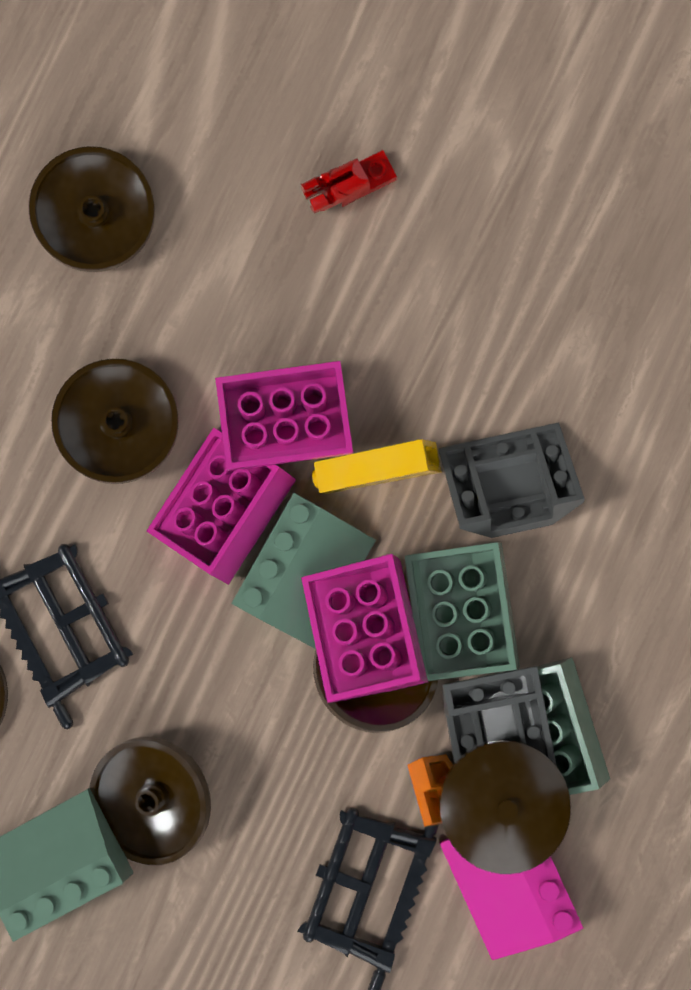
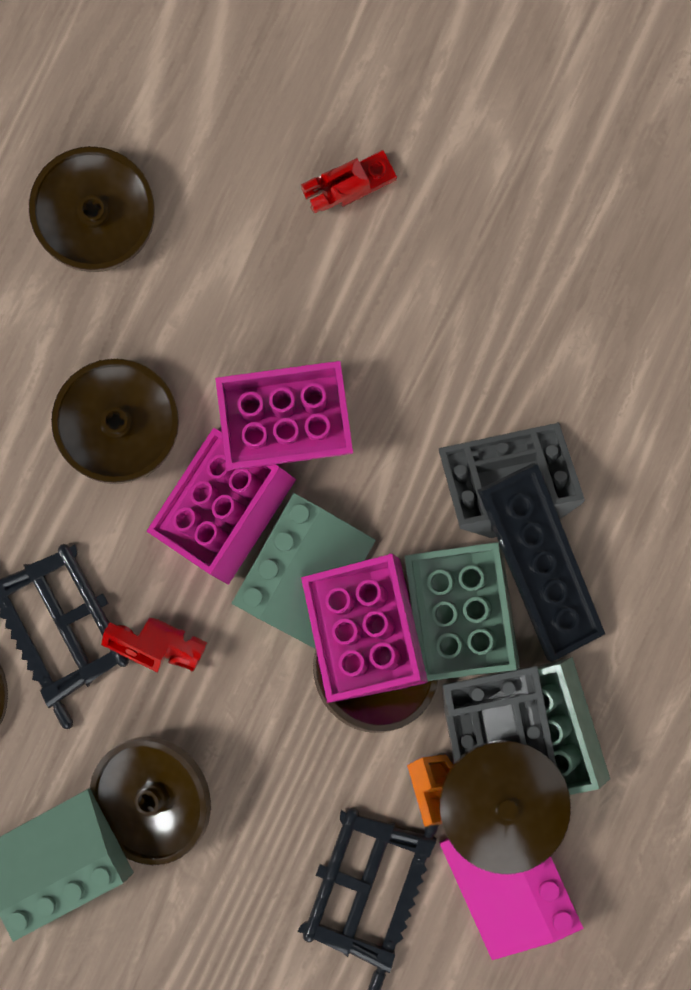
(154, 644): none -> red plate
(377, 466): yellow slope -> none
(541, 561): none -> black plate

